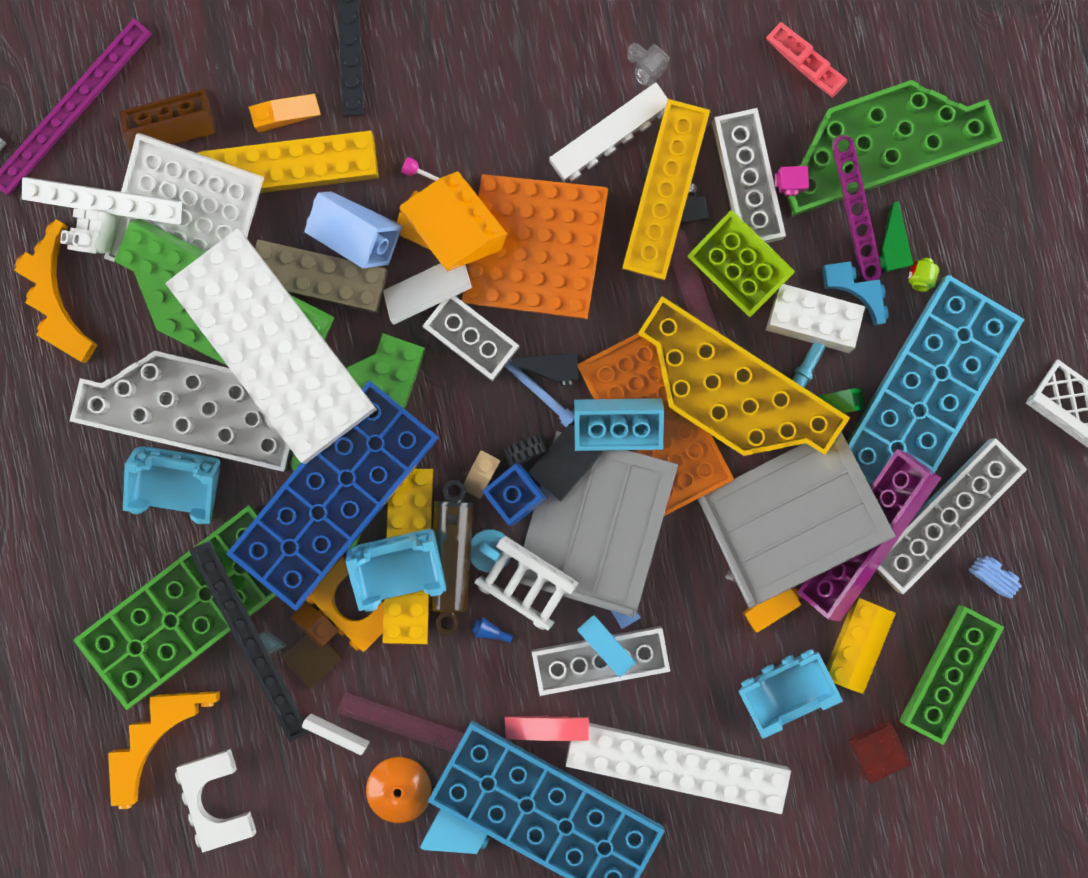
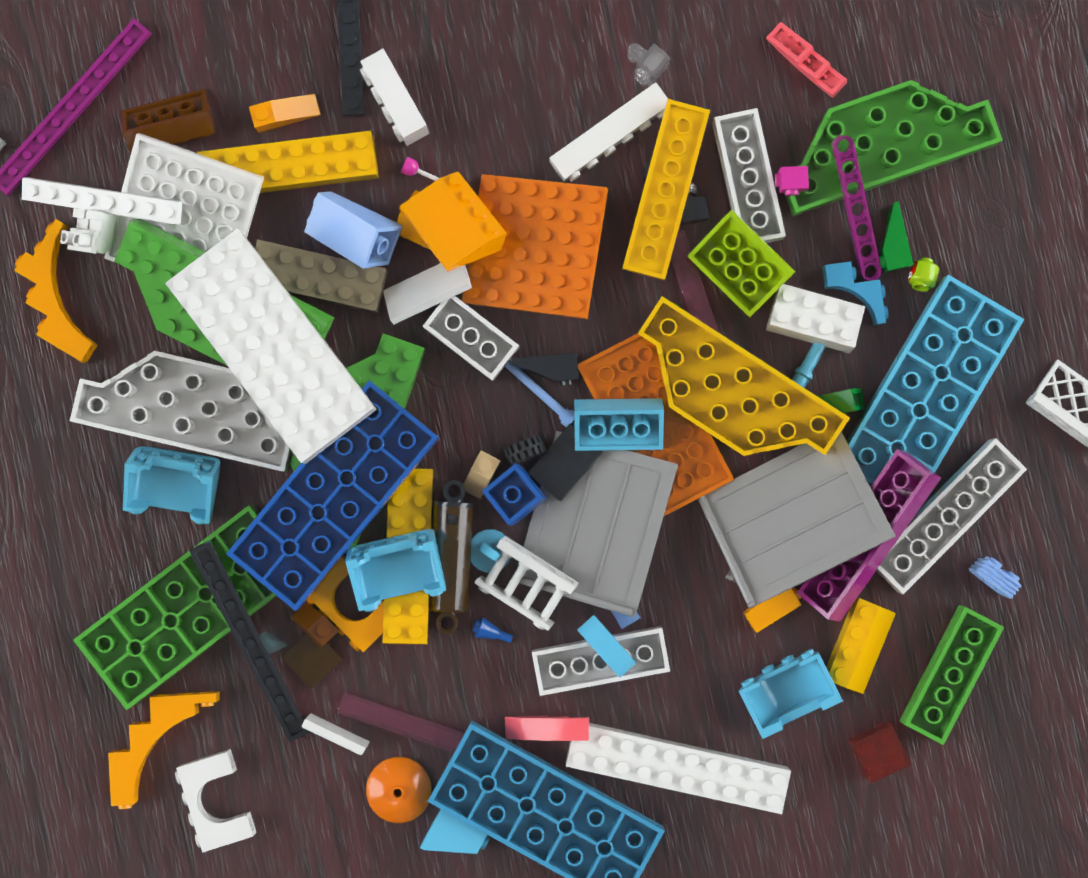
(397, 102): none -> white brick

